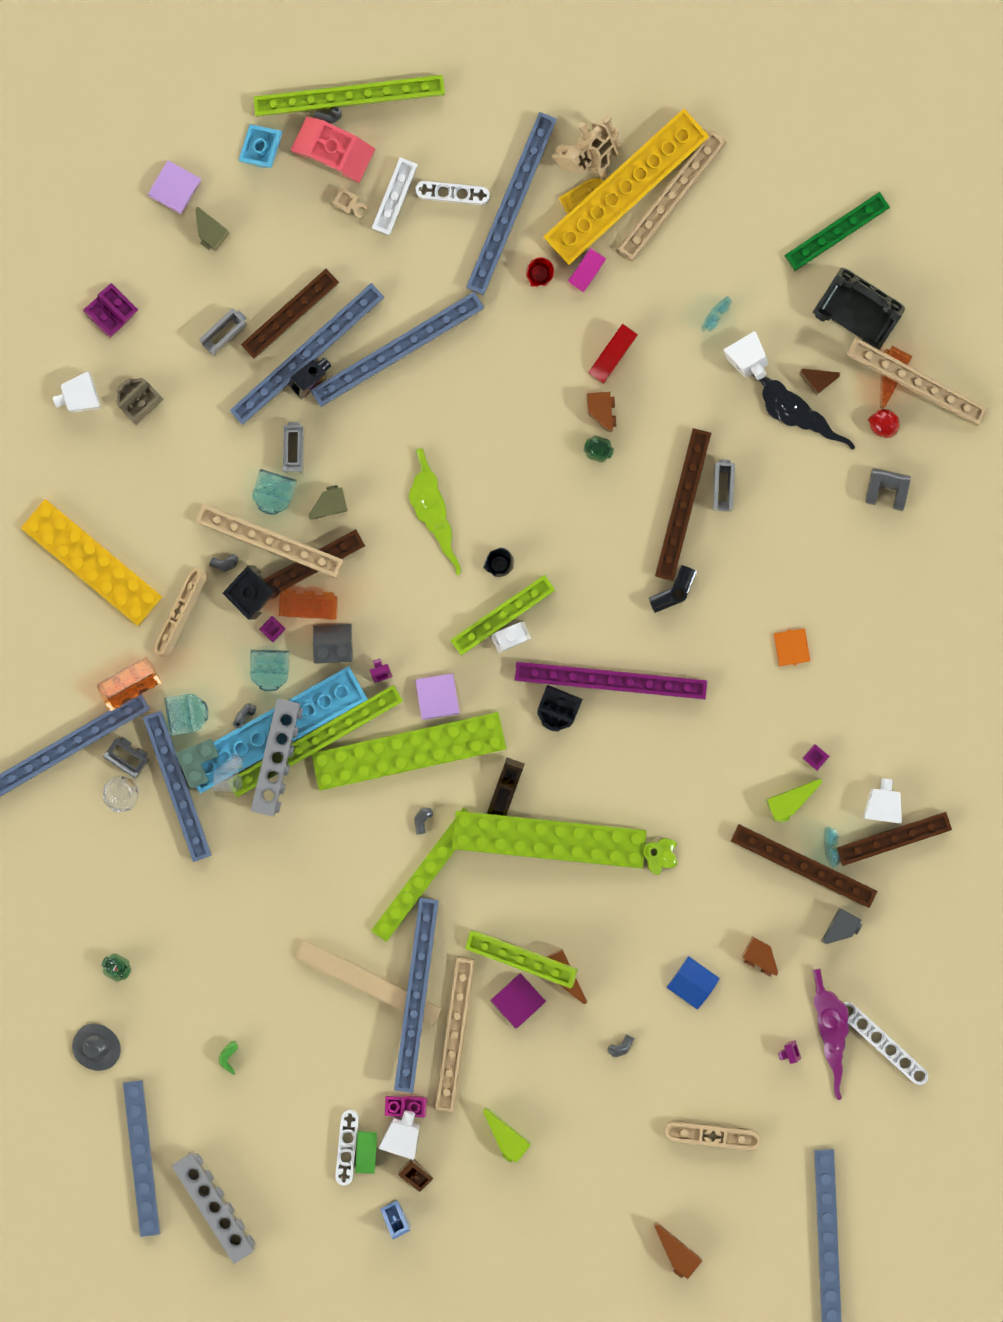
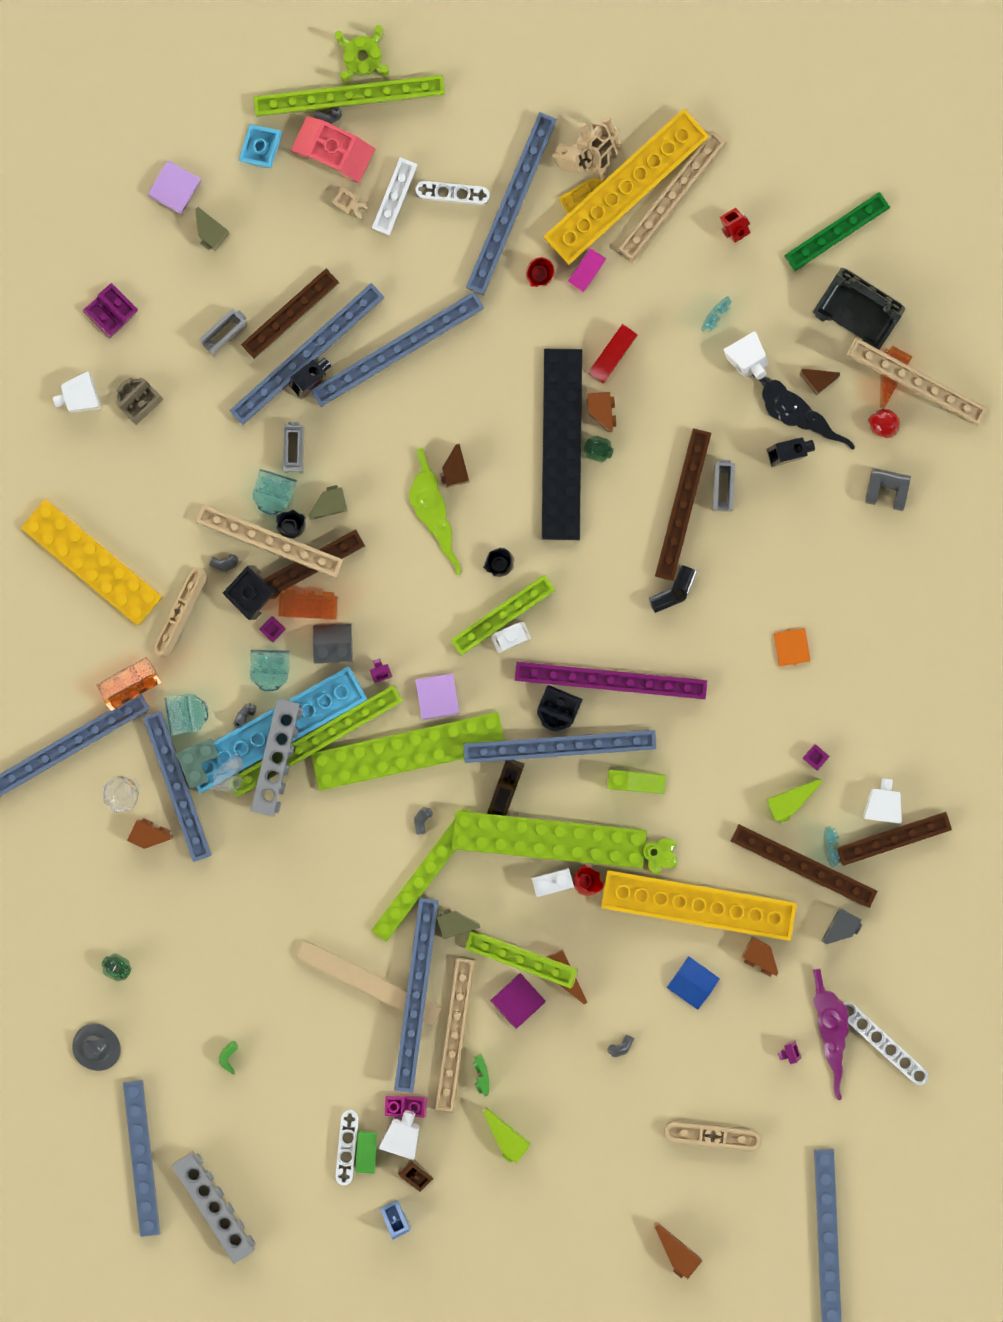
(126, 767): dark grey window -> none
(146, 835): none -> dark orange slope
(290, 524): none -> black hair
(358, 45): none -> lime plate
(454, 469): none -> reddish brown slope
(455, 923): none -> olive slope
(483, 1080): none -> bright green slope
(552, 882): none -> white brick
(559, 746): none -> sand blue plate
(561, 444): none -> black plate
(587, 881): none -> red hair
(636, 781): none -> lime slope
(698, 905): none -> yellow plate
(735, 225): none -> red brick
(789, 451): none -> black torso

